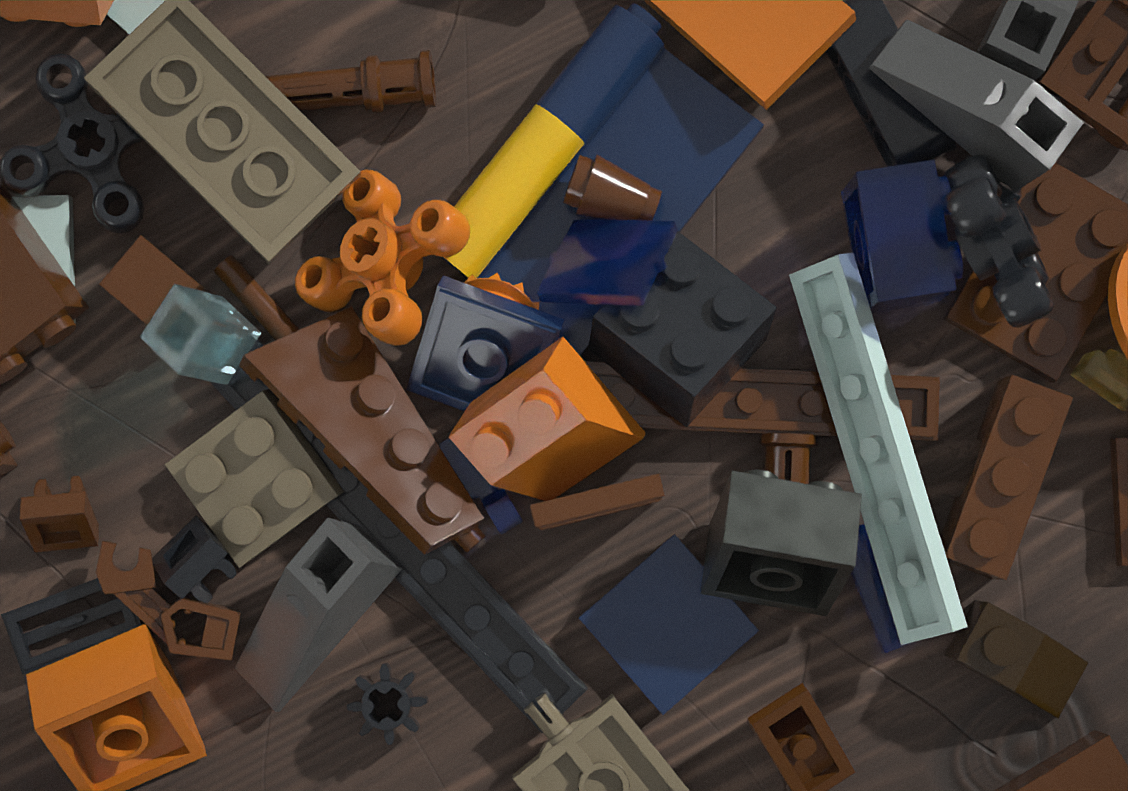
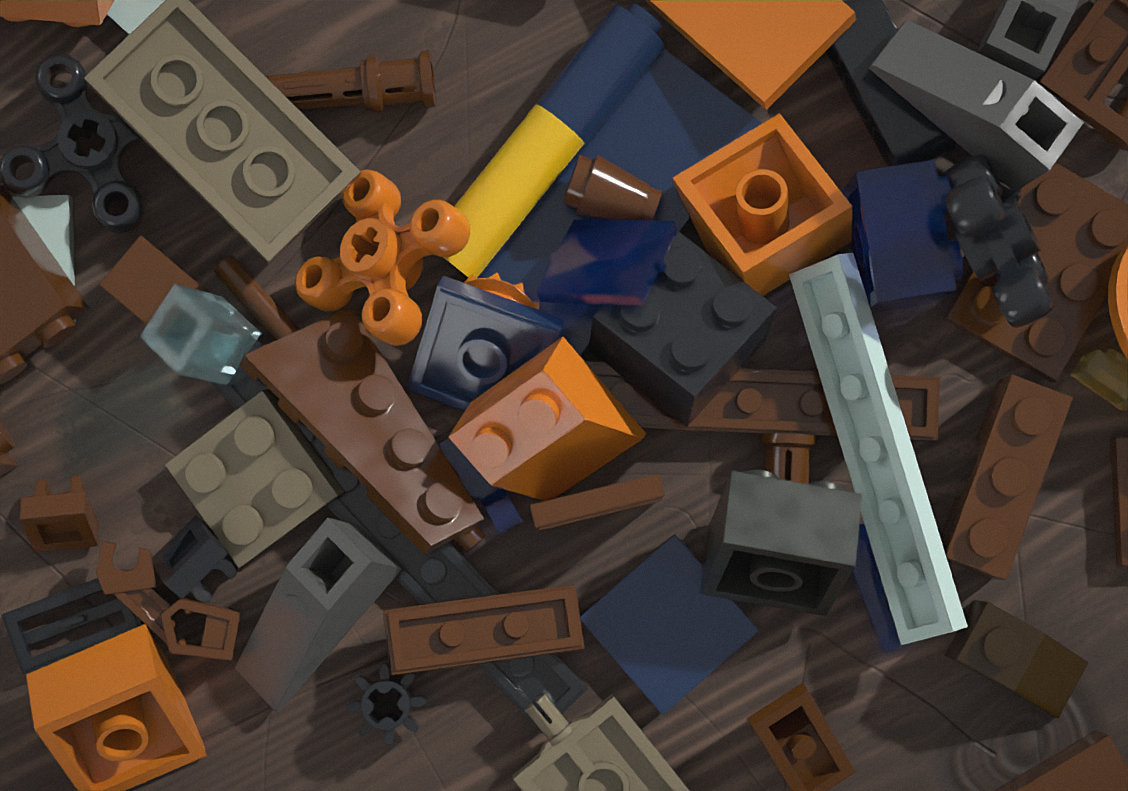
(483, 630): none -> reddish brown tile
(765, 206): none -> orange slope

